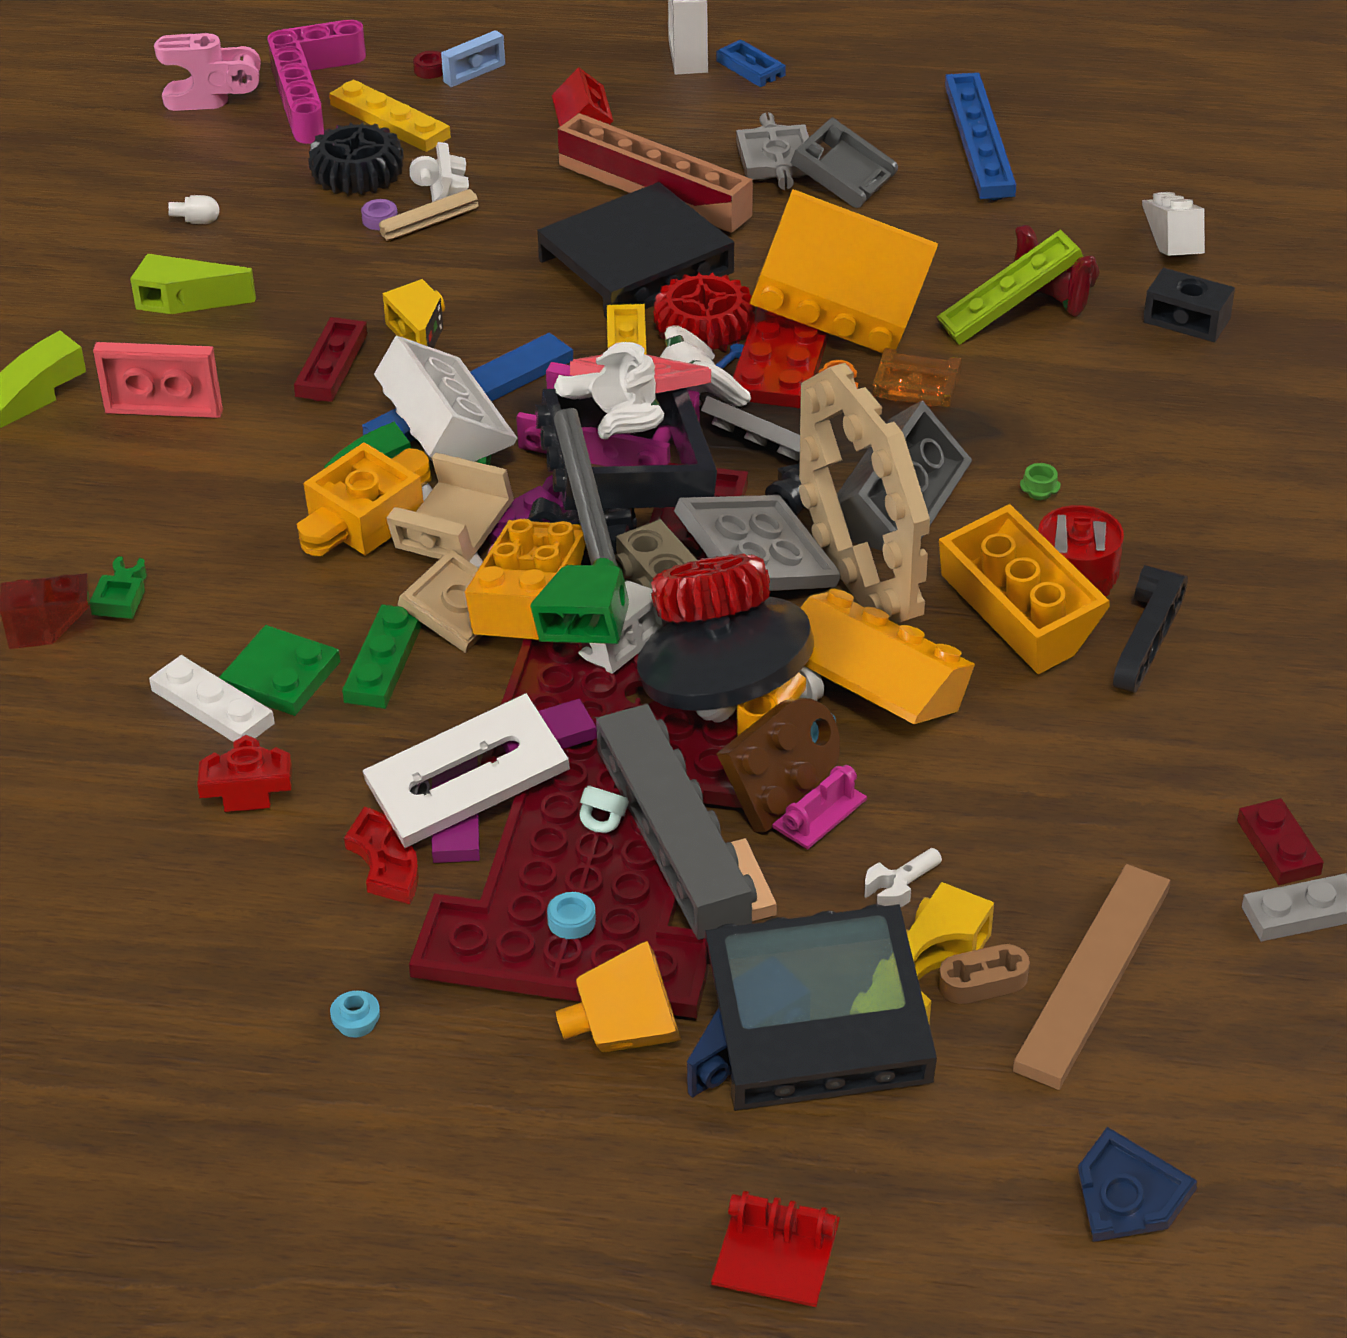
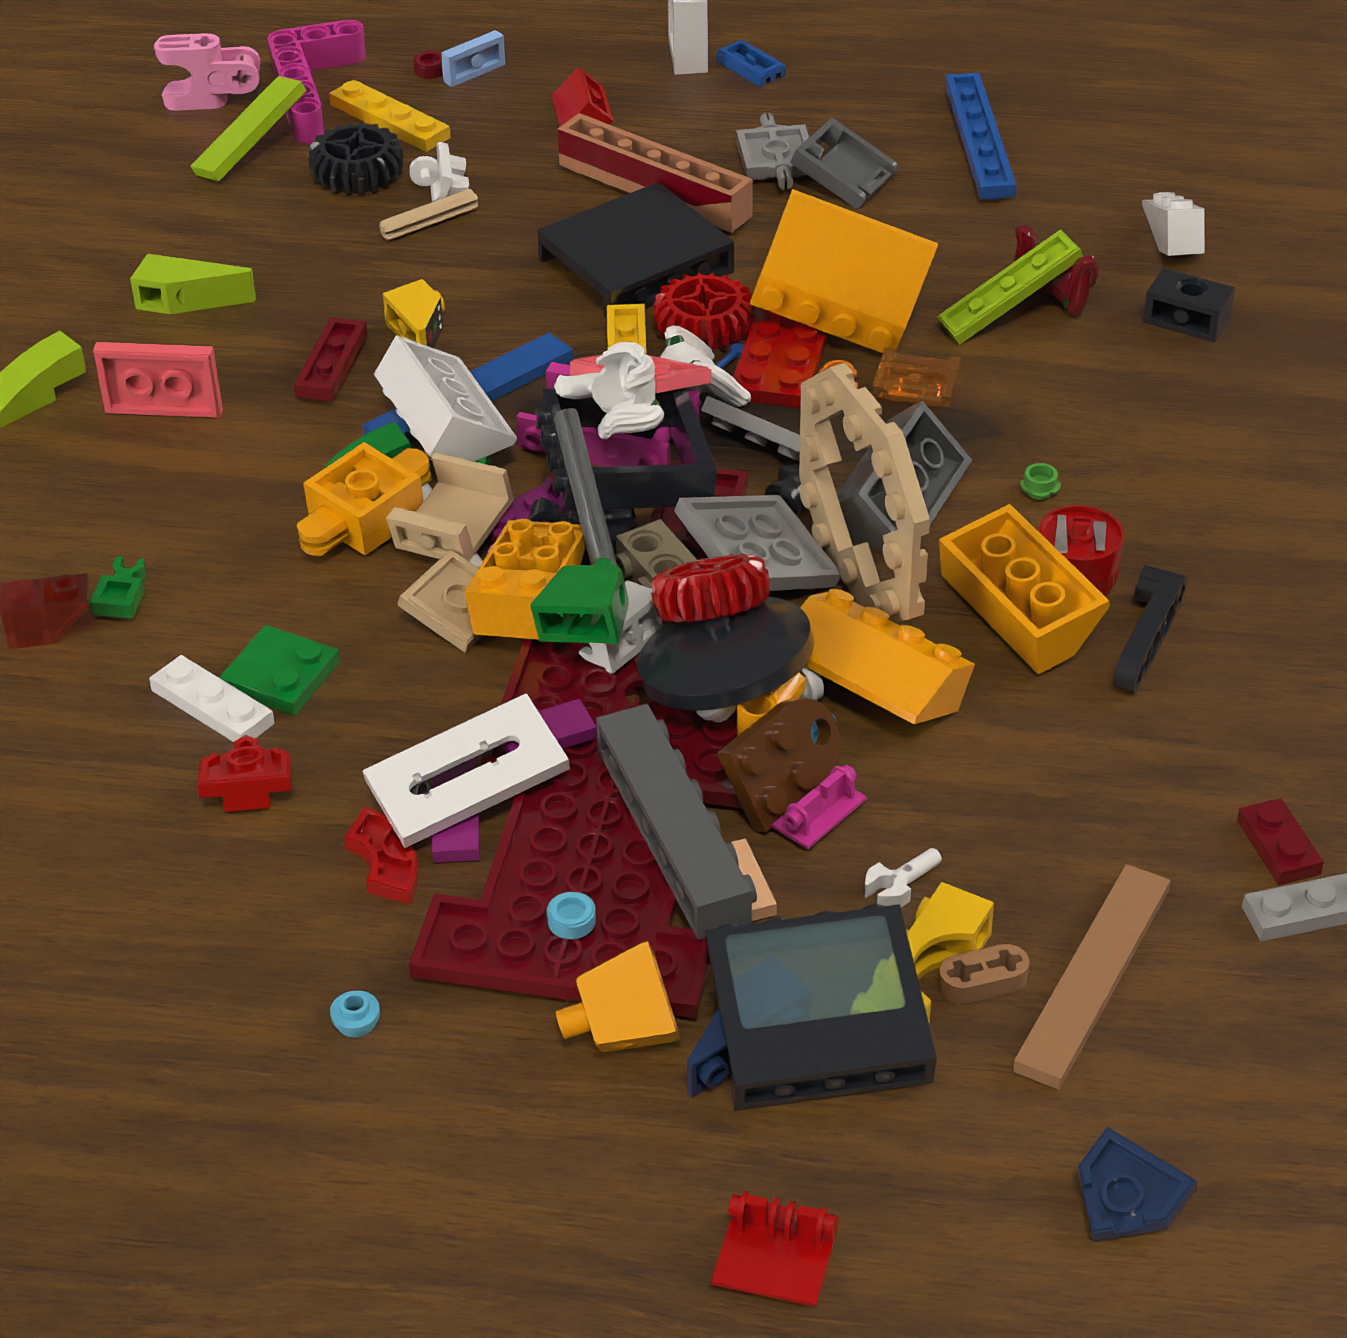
(196, 209): white cylinder -> none
(248, 128): none -> lime tile
(376, 211): medium lavender tile -> none
(382, 657): green plate -> none
(605, 801): light aqua tile -> none

